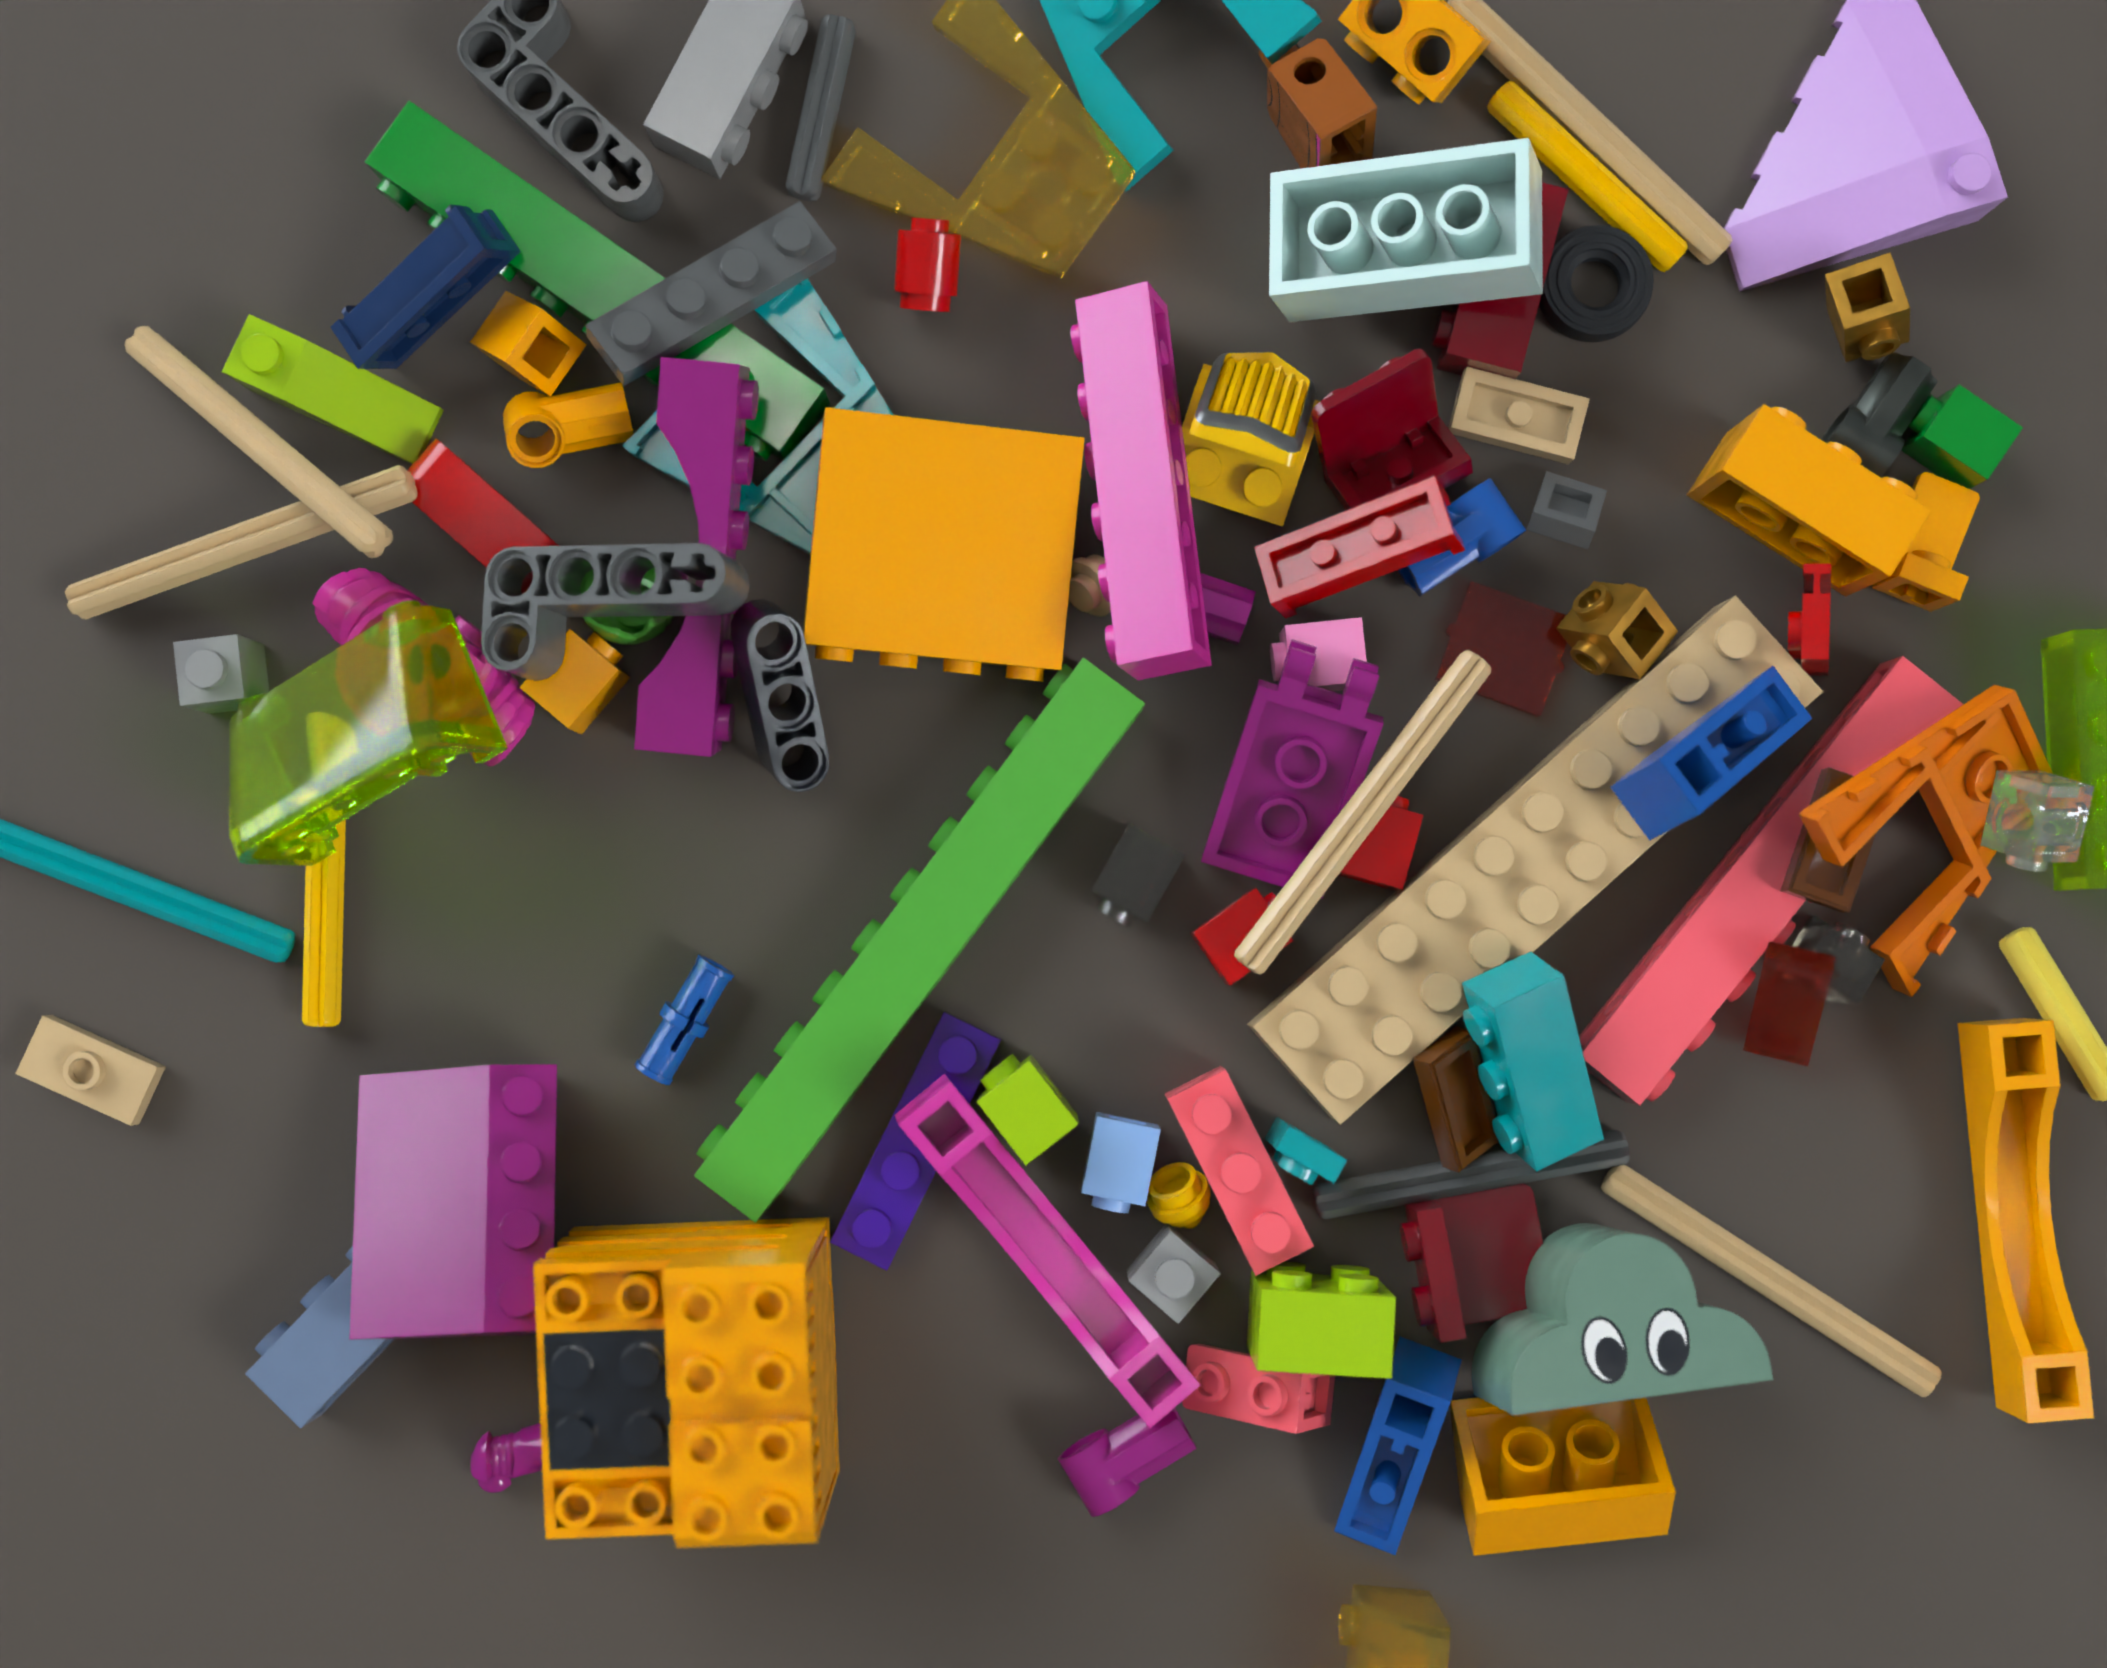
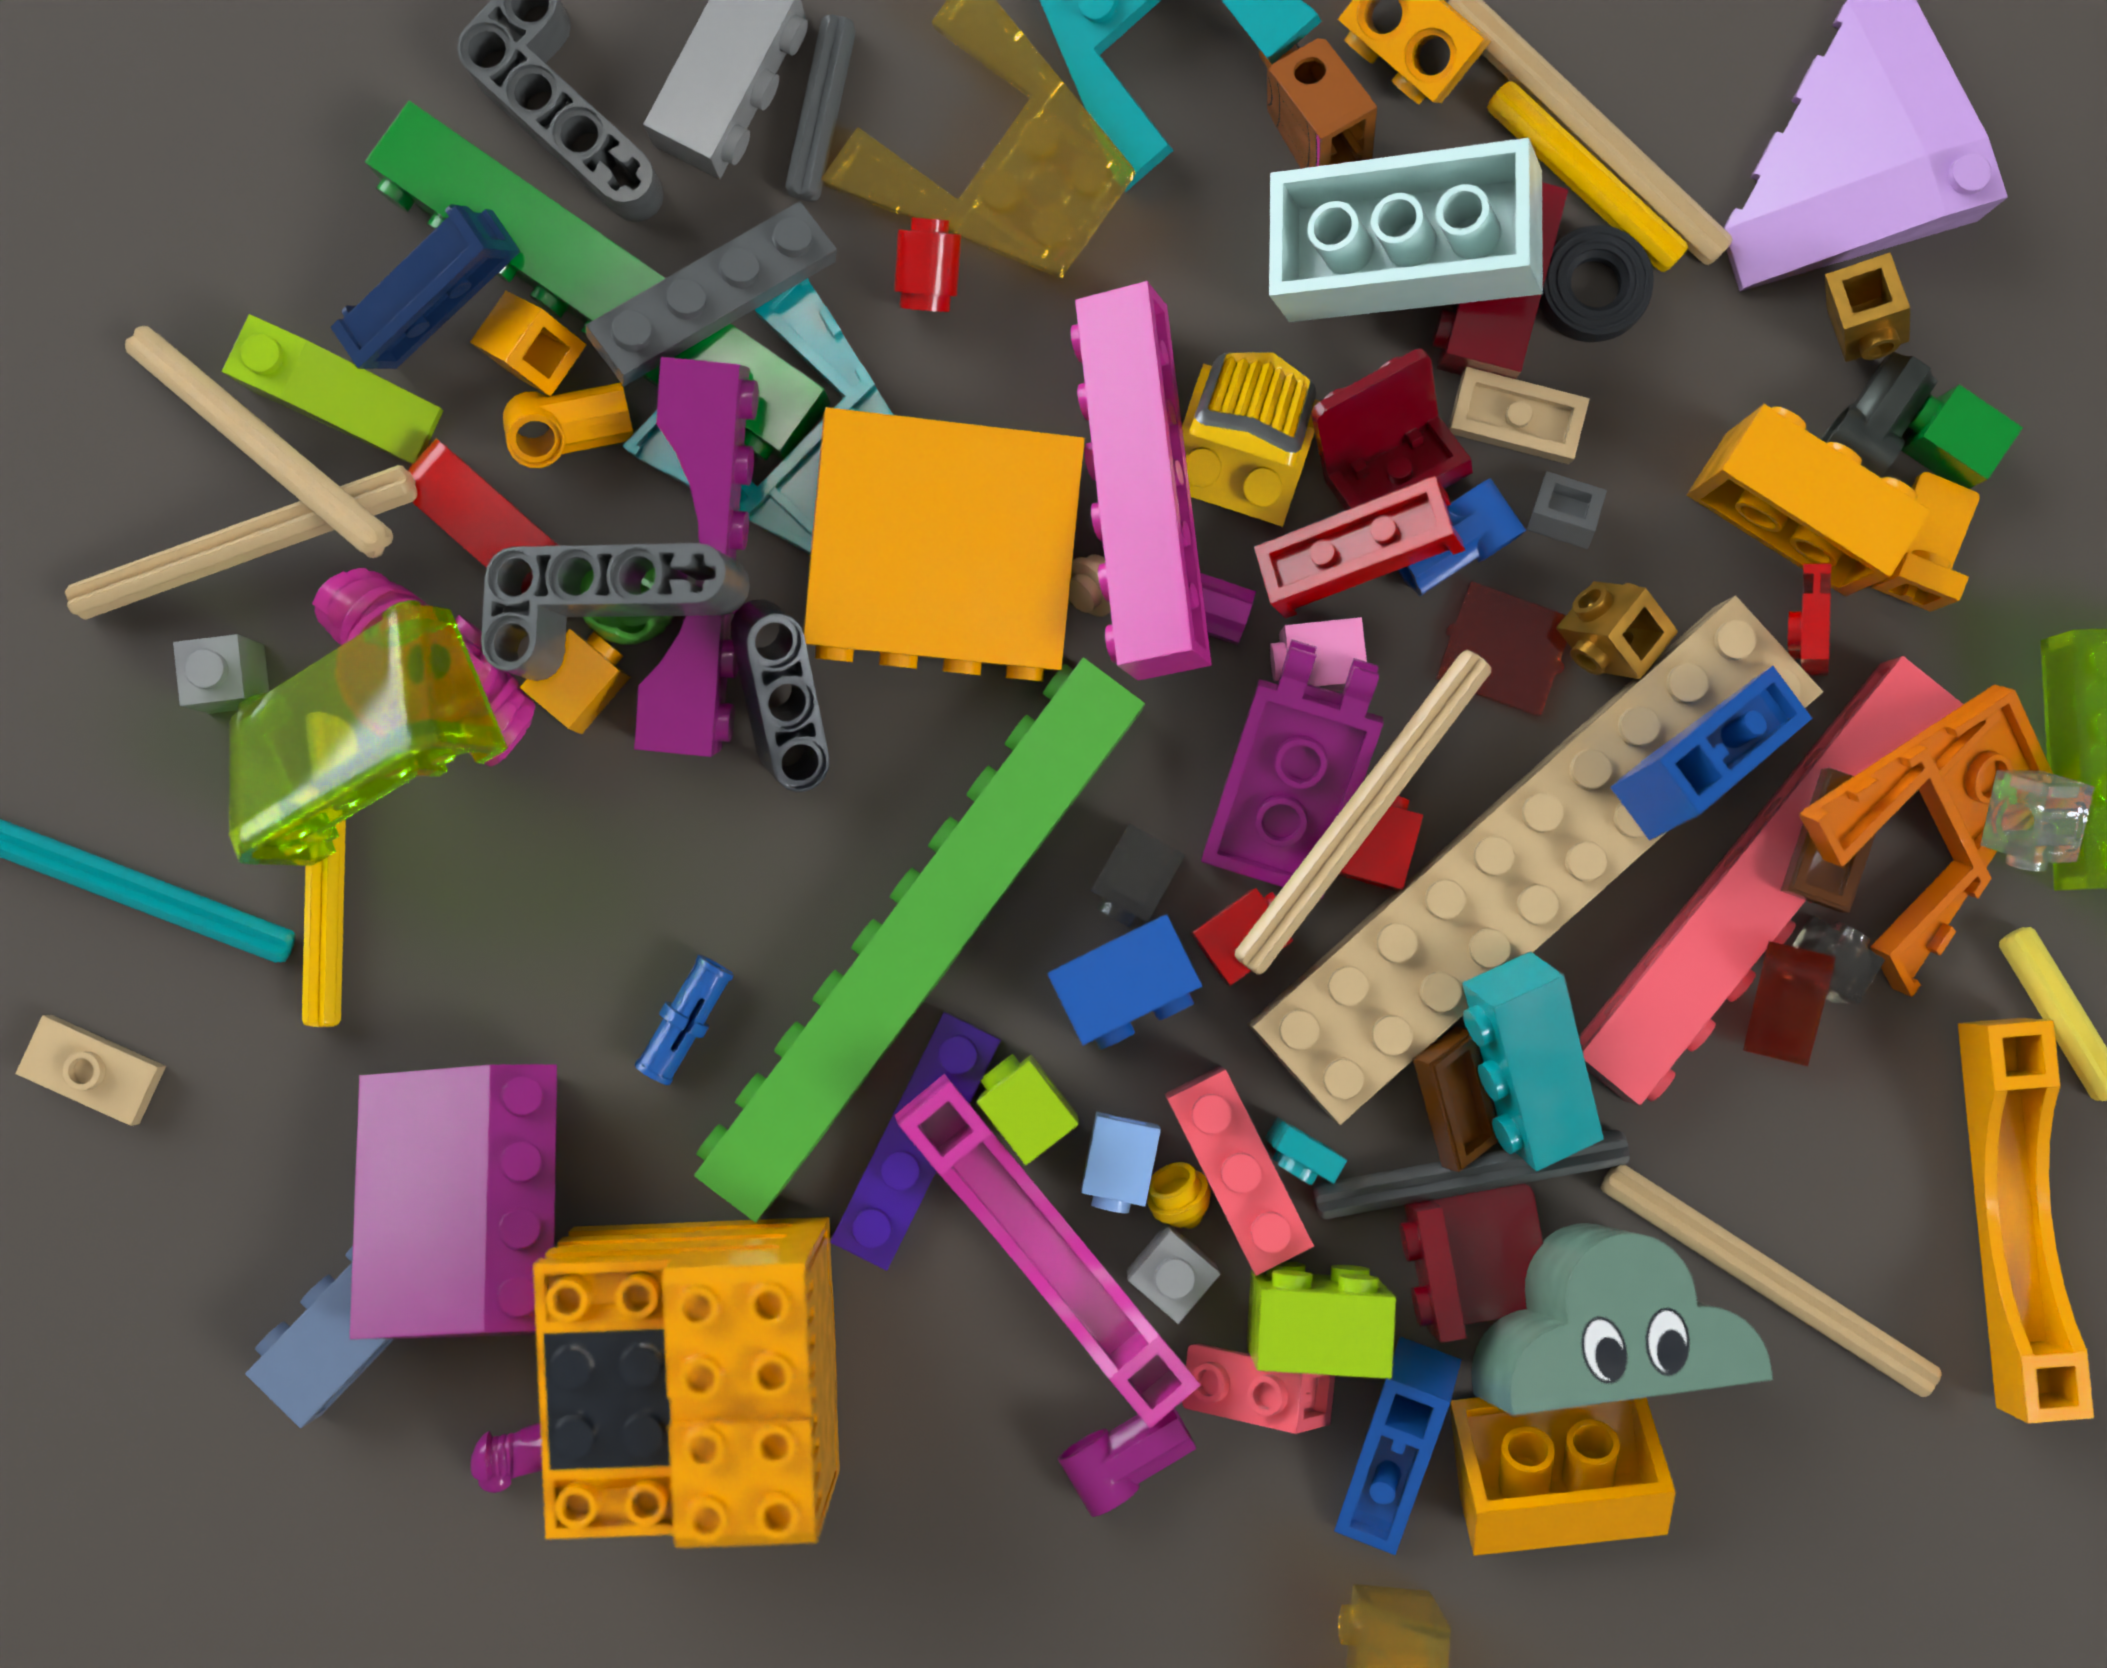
(1125, 981): none -> blue brick

